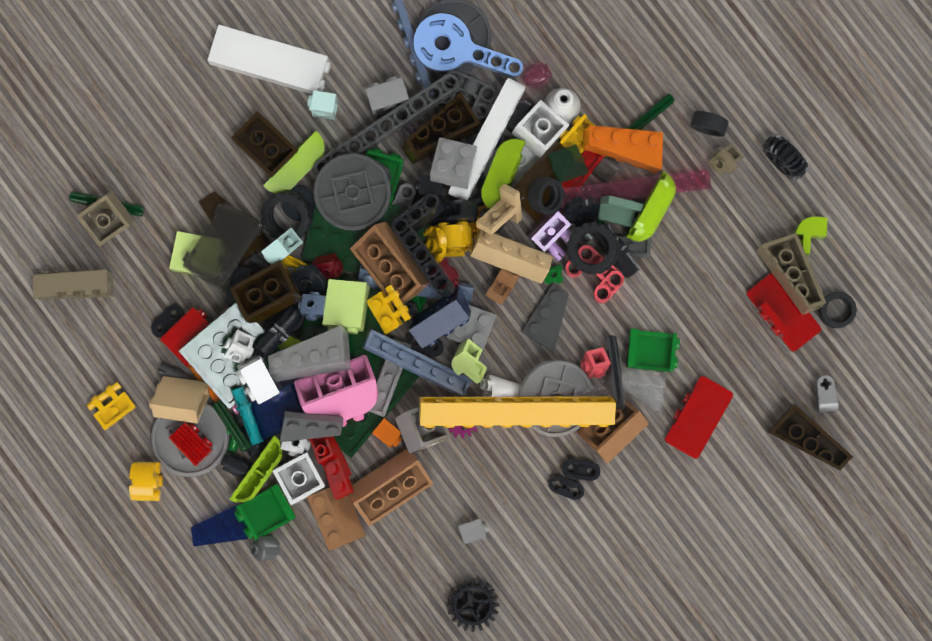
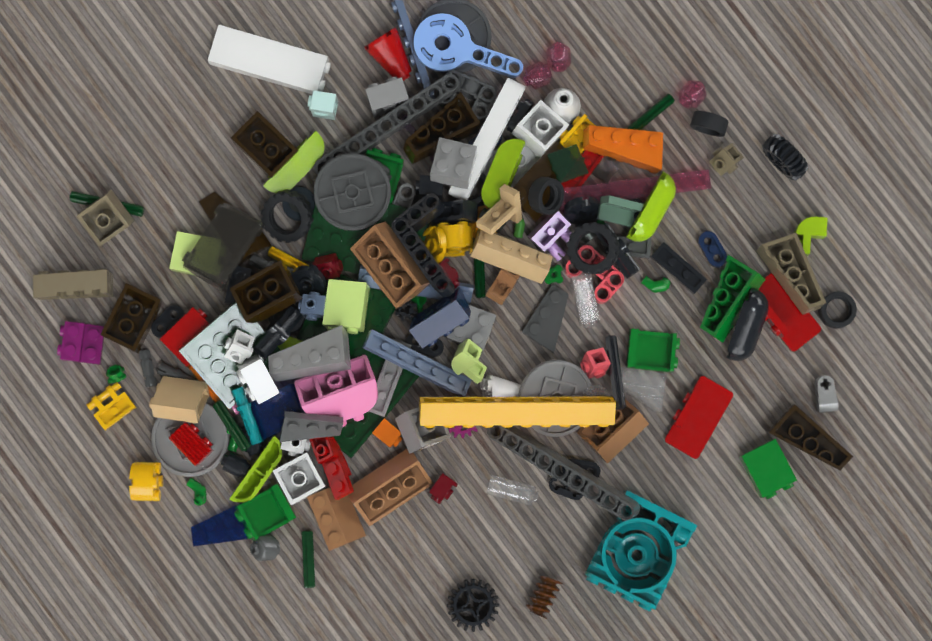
(81, 343): none -> magenta plate
(115, 374): none -> green plate
(131, 318): none -> dark brown brick
(147, 368): none -> dark grey axle
(199, 492): none -> green arm
(282, 247): light aqua brick -> none
(308, 559): none -> dark green axle
(385, 312): yellow plate -> none
(390, 54): none -> red cone
(442, 488): none -> dark red brick
(473, 531): light grey brick -> none
(479, 269): none -> dark green axle
(512, 490): none -> clear slope
(519, 229): none -> bright green arm
(543, 596): none -> reddish brown piece
(558, 57): none -> clear pink head
(571, 468): none -> dark grey beam
(585, 300): none -> clear slope
(648, 590): none -> teal brick
(656, 286): none -> green arm
(678, 268): none -> black plate
(692, 94): none -> clear pink head
(714, 248): none -> dark blue plate
(729, 298): none -> green wedge
(748, 326): none -> black brick
(768, 469): none -> green brick

